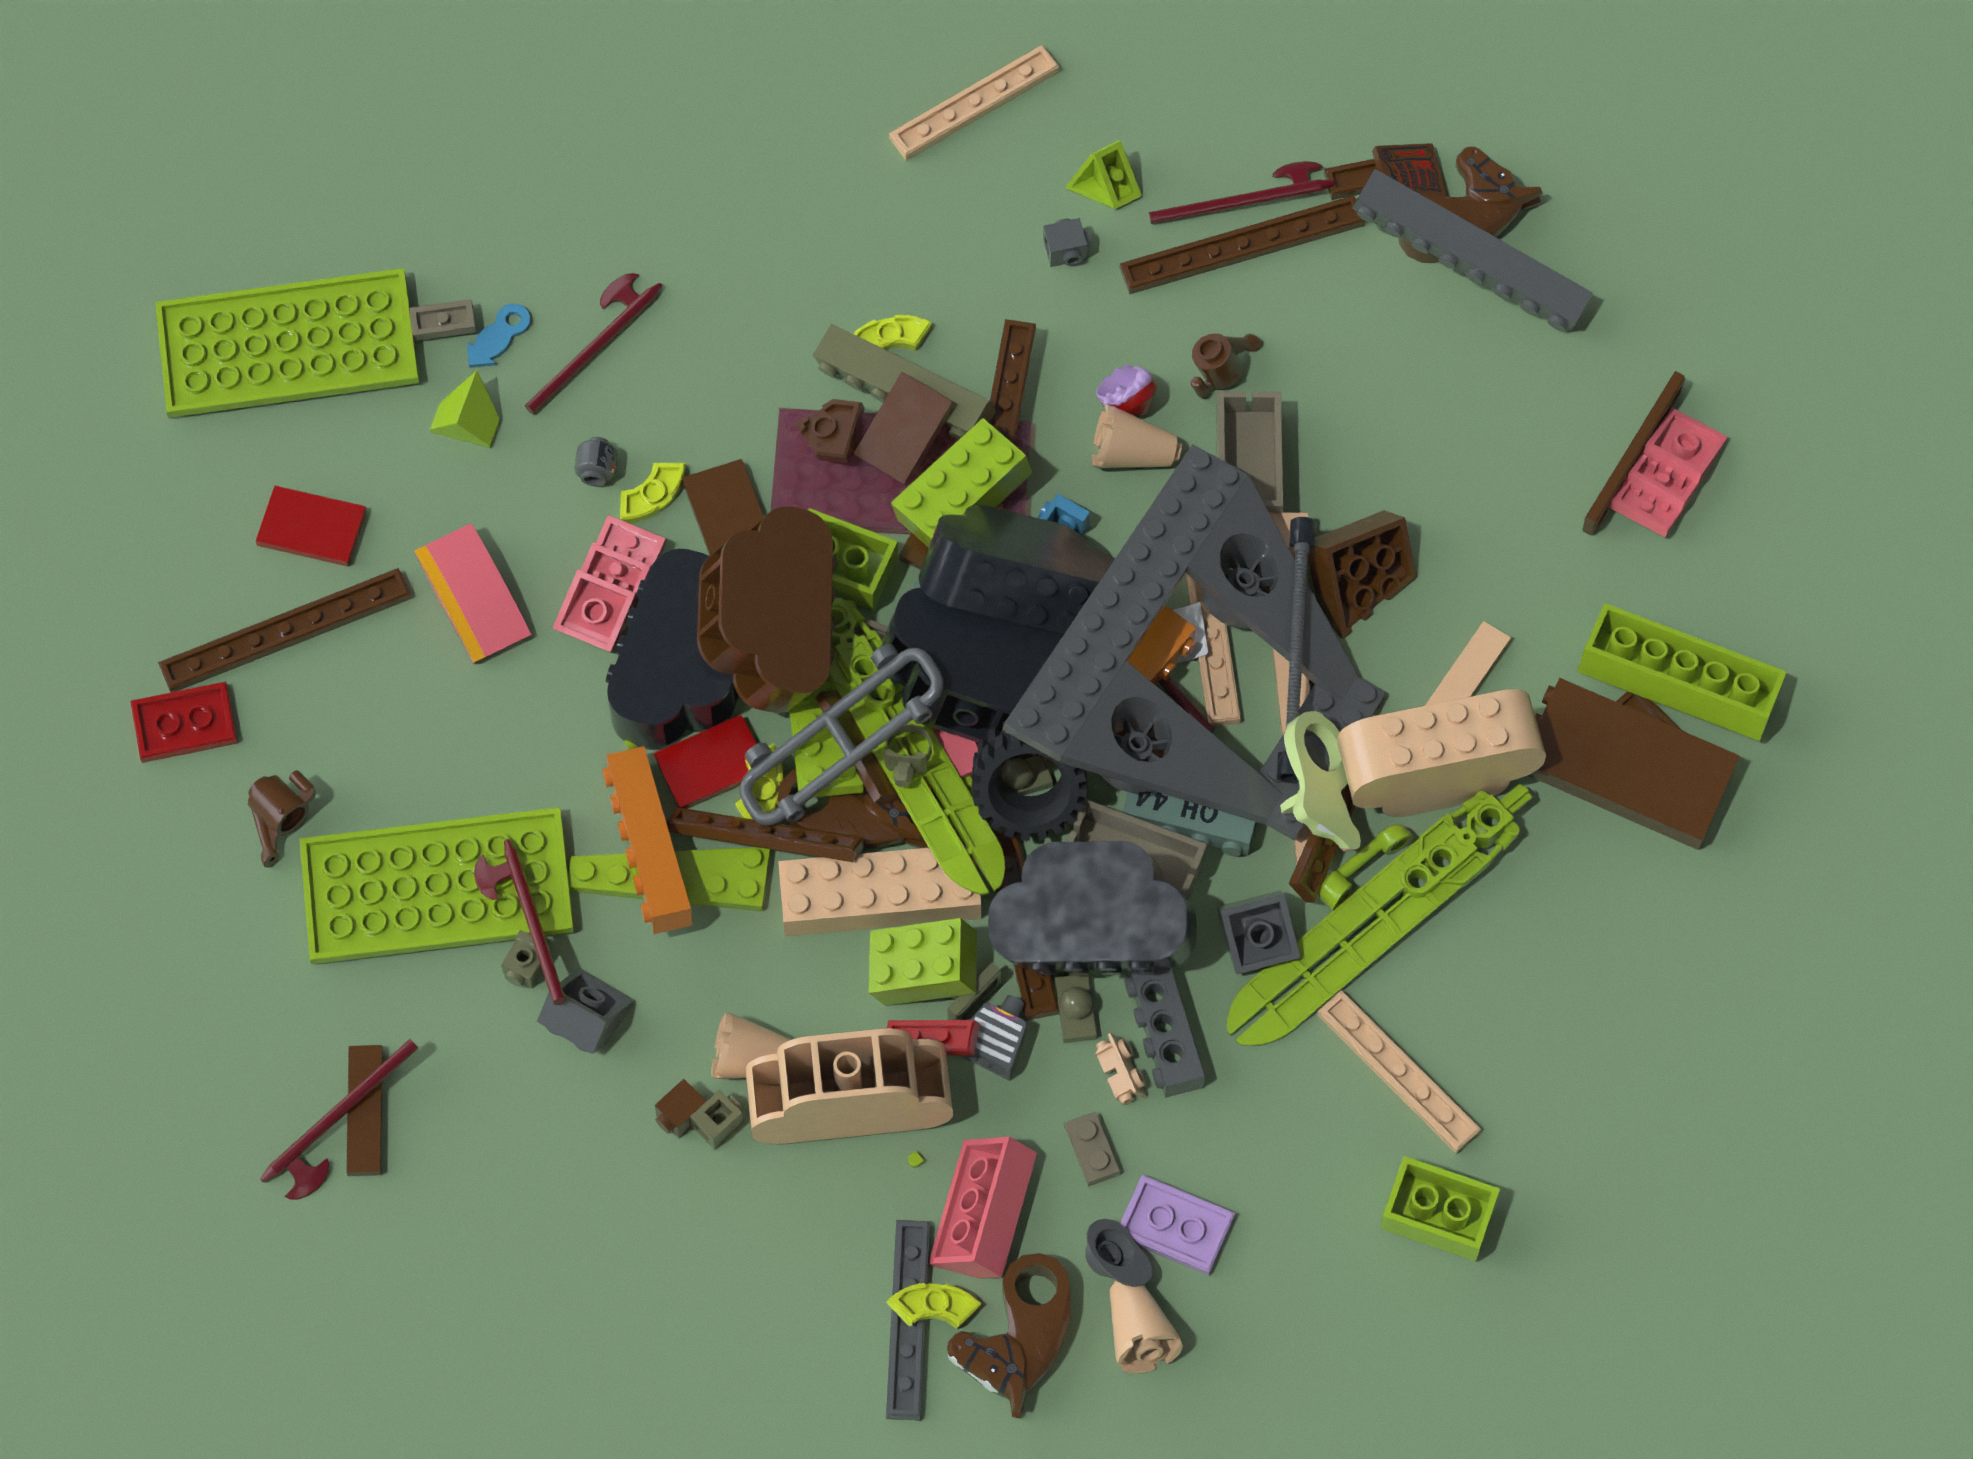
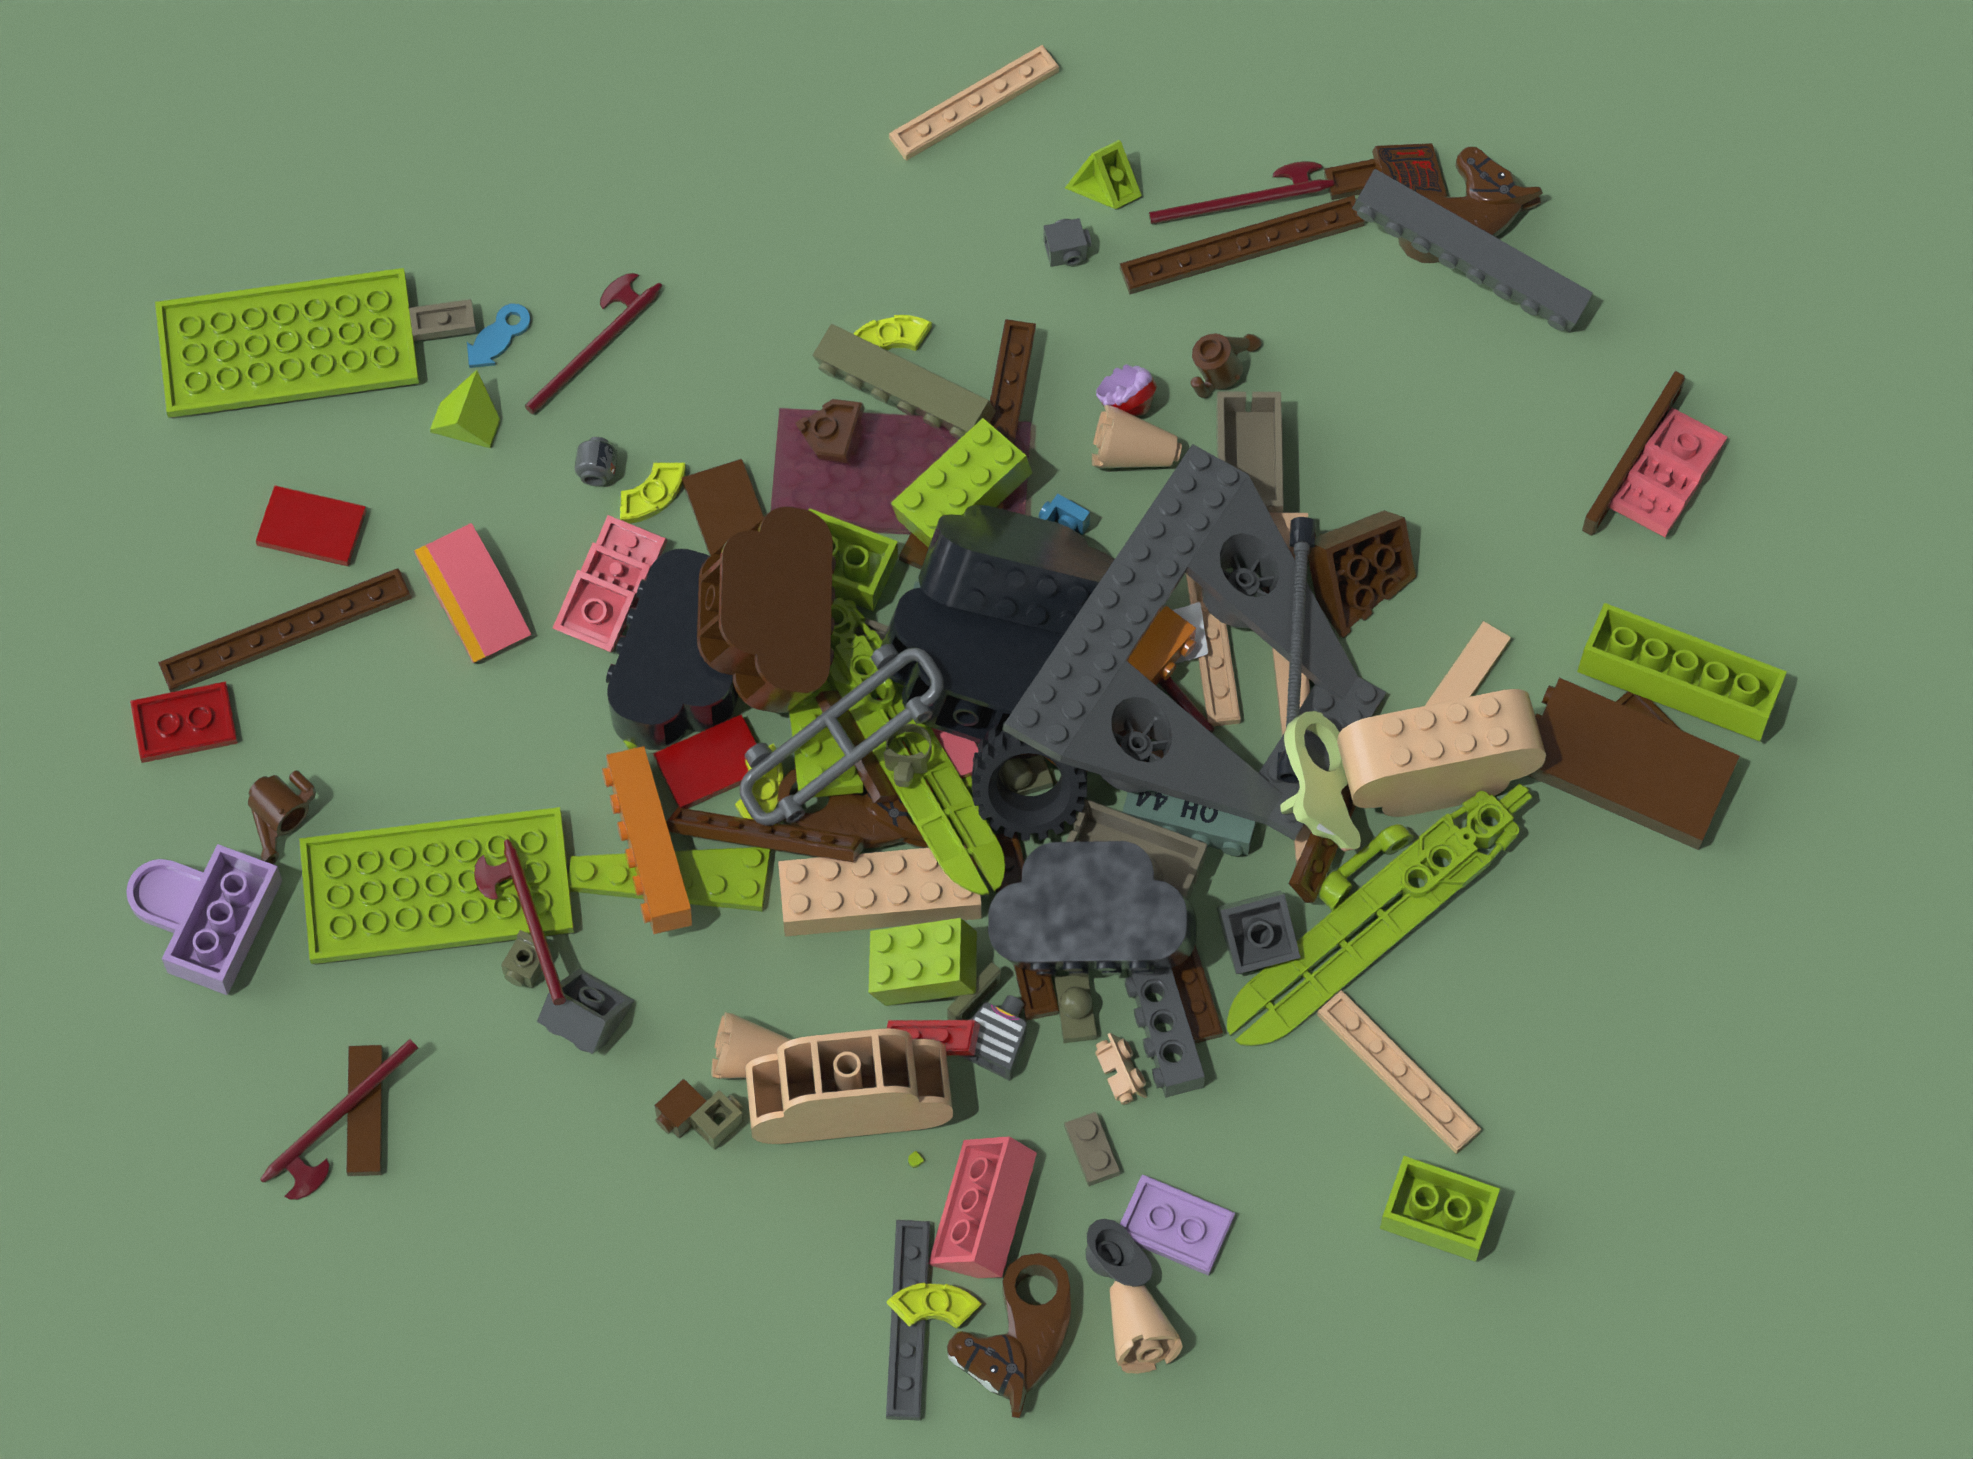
(208, 911): none -> lavender brick
(904, 428): reddish brown tile -> none
(1197, 999): none -> reddish brown tile

